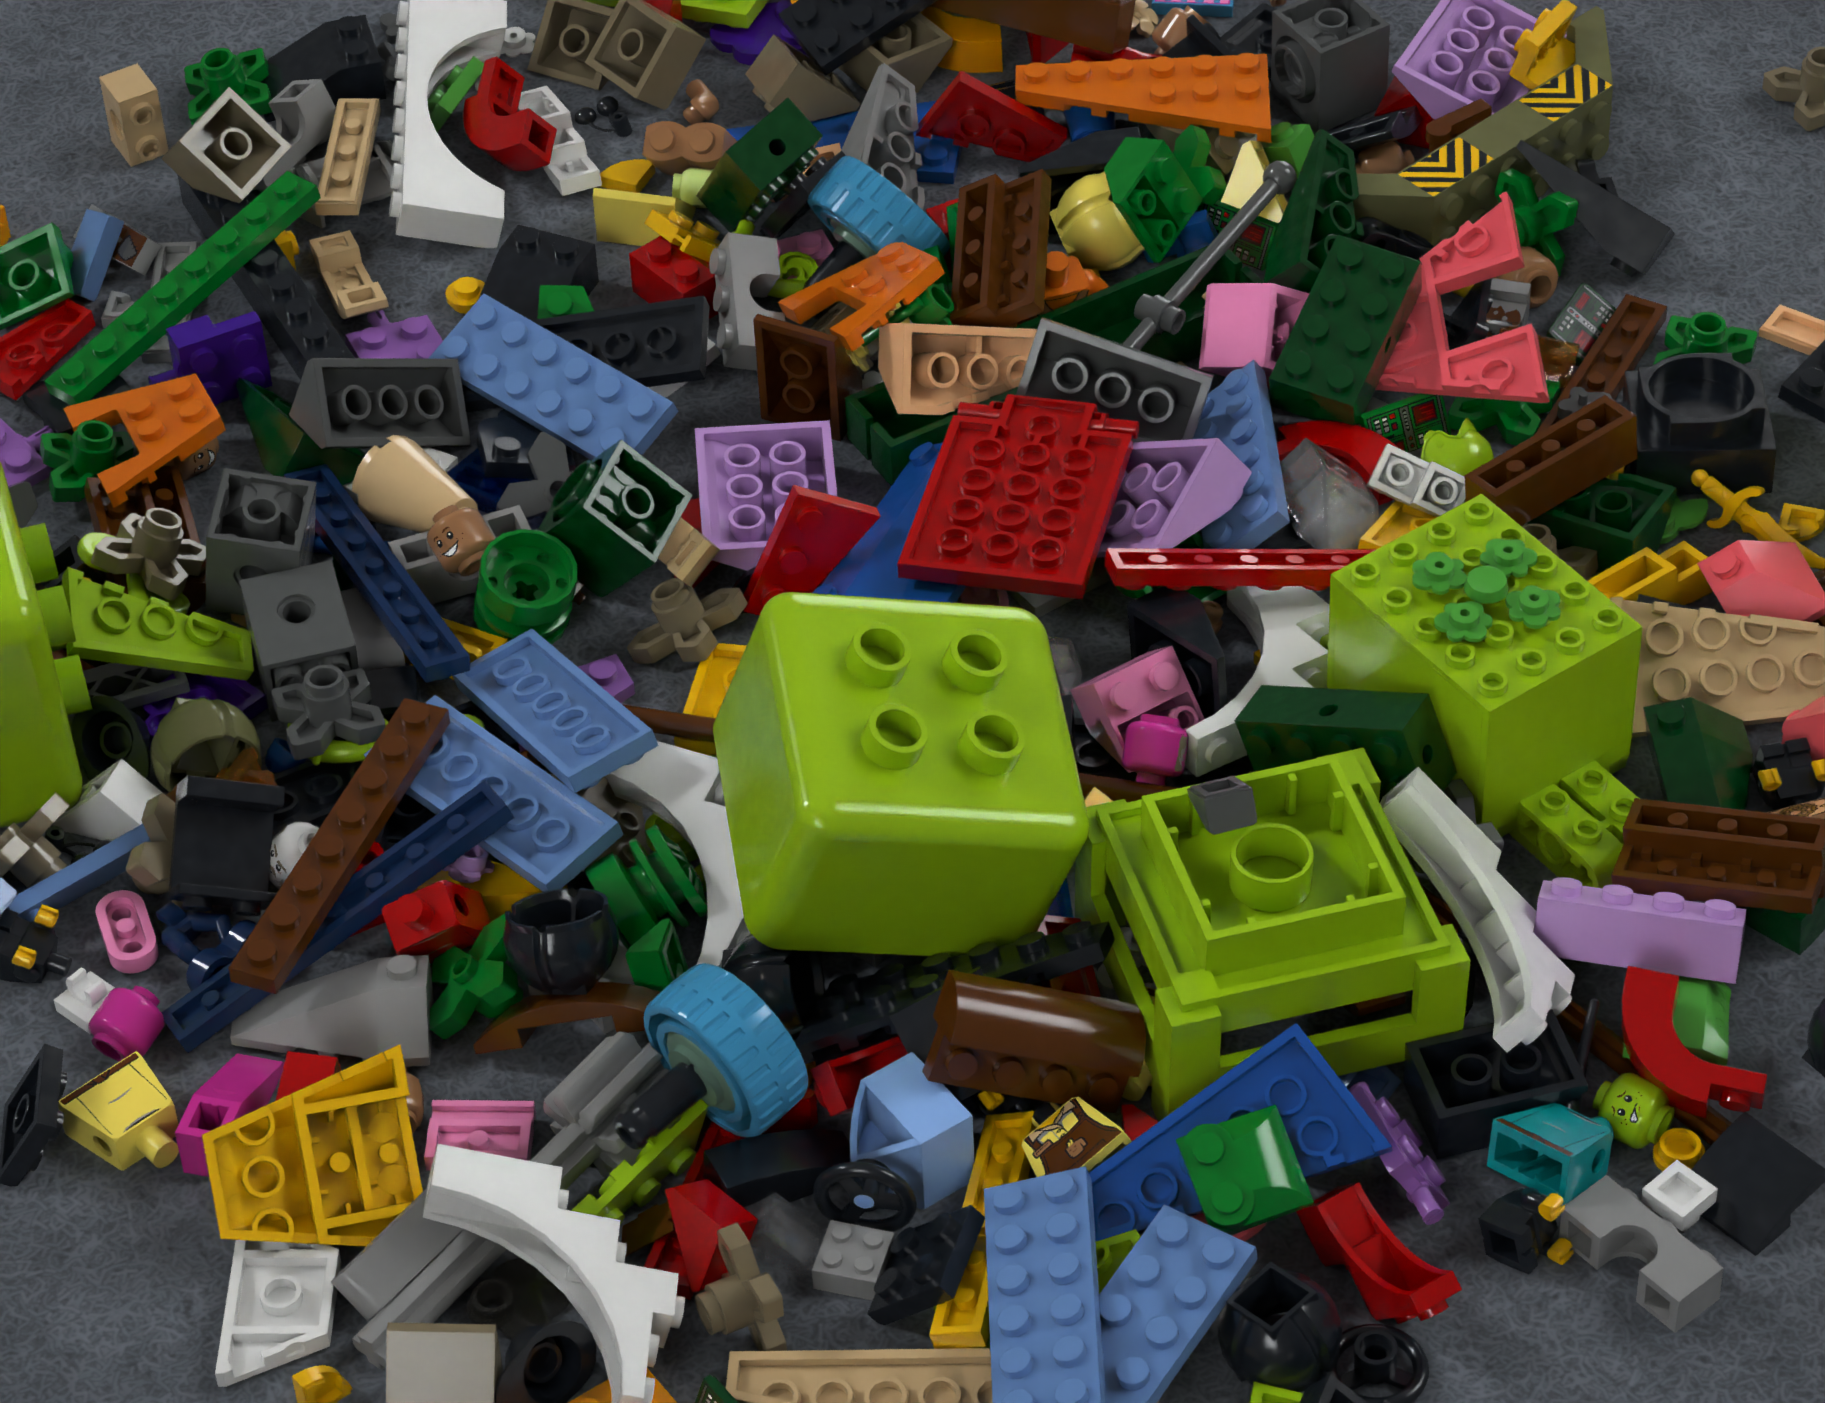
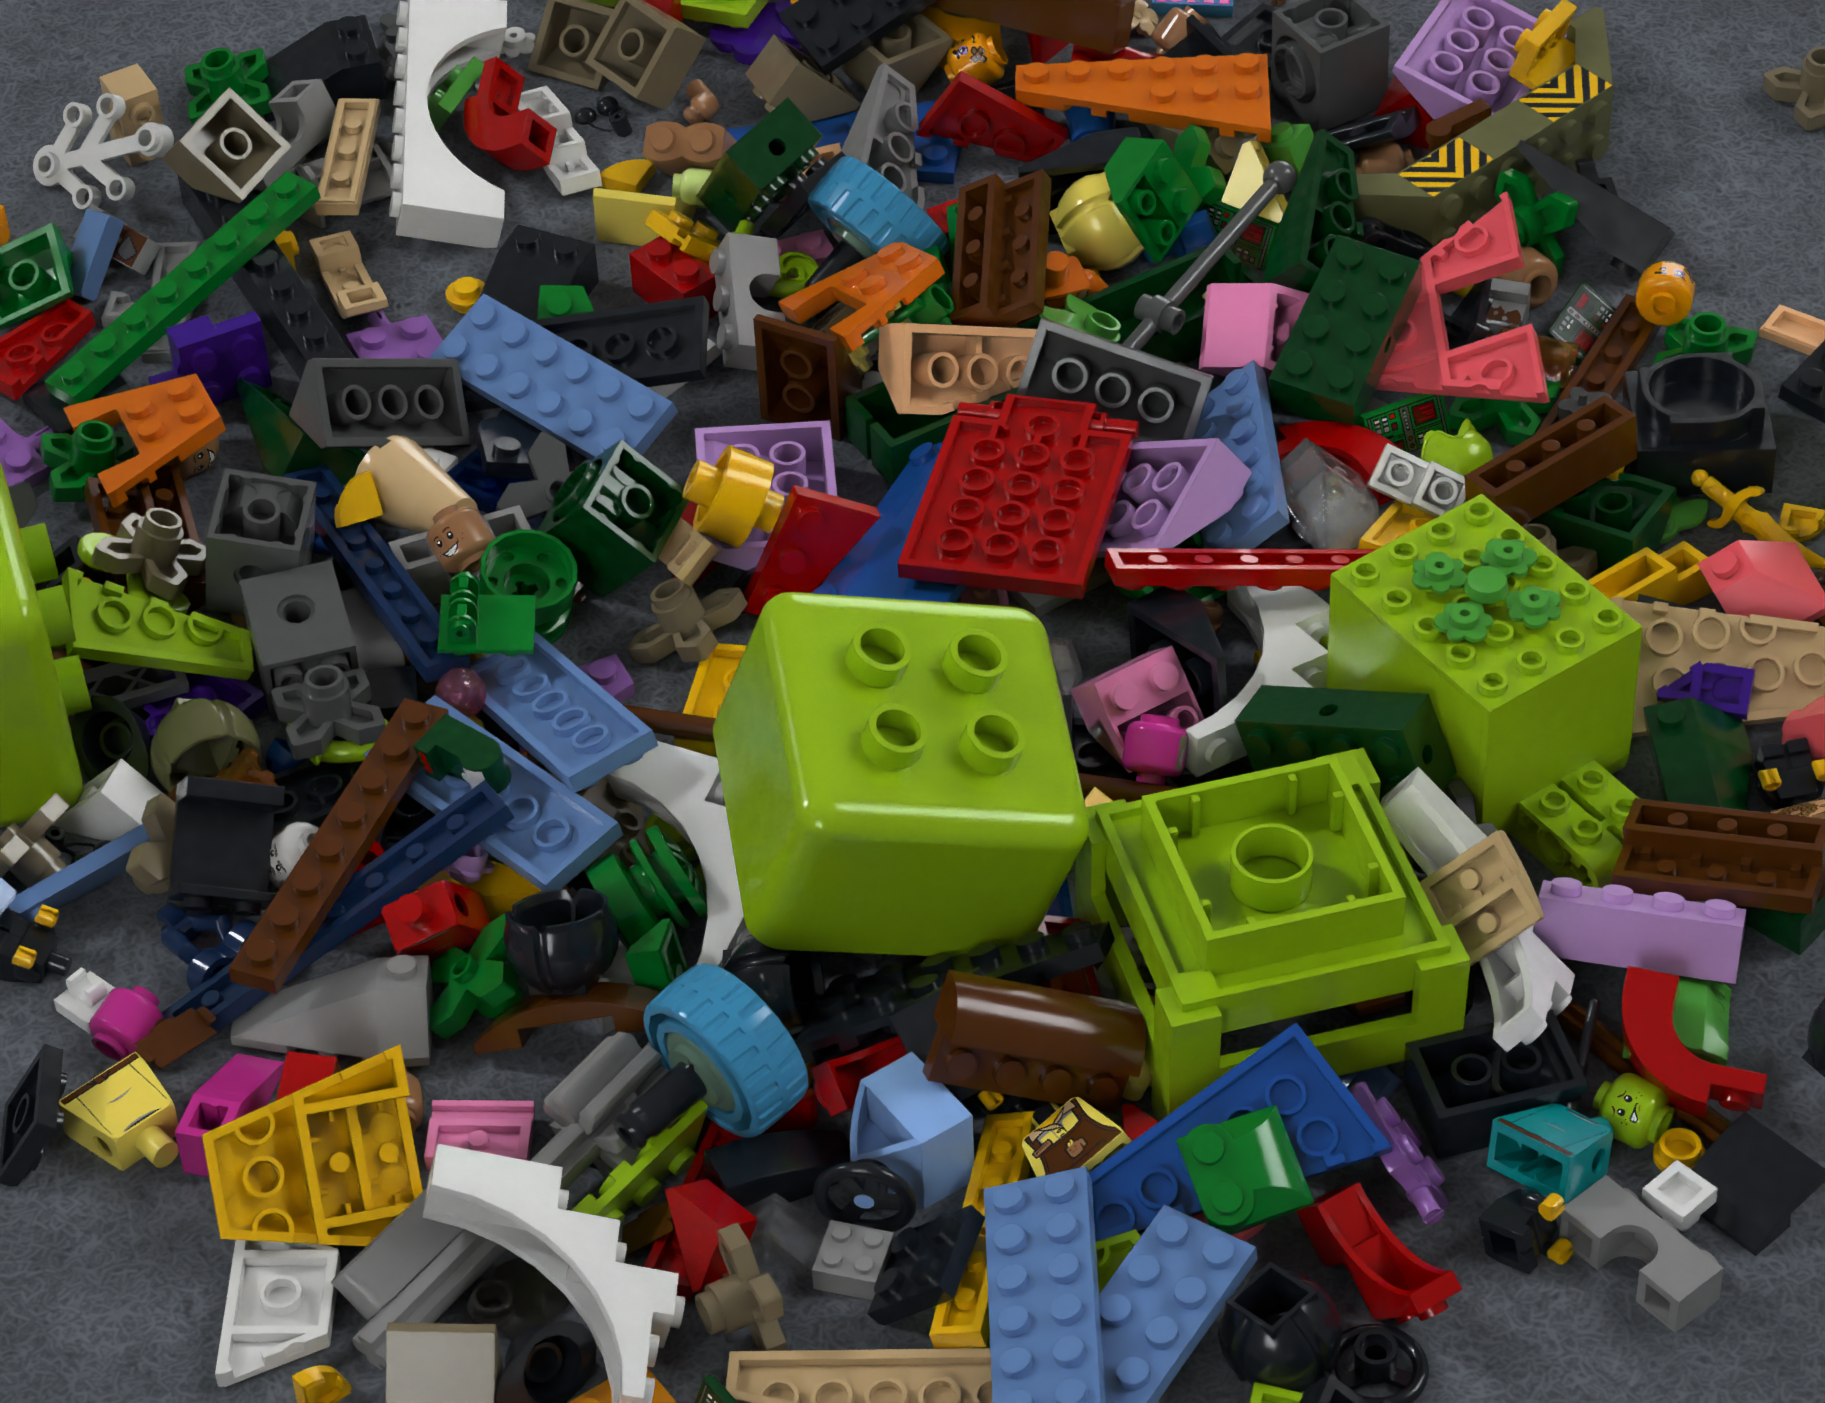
(95, 152): none -> white plant
(131, 940): bright pink plate -> none
(176, 1036): none -> reddish brown piece
(358, 501): none -> yellow tile
(462, 690): none -> clear pink piece
(463, 753): none -> dark green leg
(485, 622): none -> green hinge
(733, 496): none -> yellow piece
(977, 56): none -> light orange head
(1085, 318): none -> bright green plate
(1224, 804): dark grey slope -> none
(1484, 896): none -> tan slope
(1665, 288): none -> light orange head
(1715, 685): none -> dark purple slope

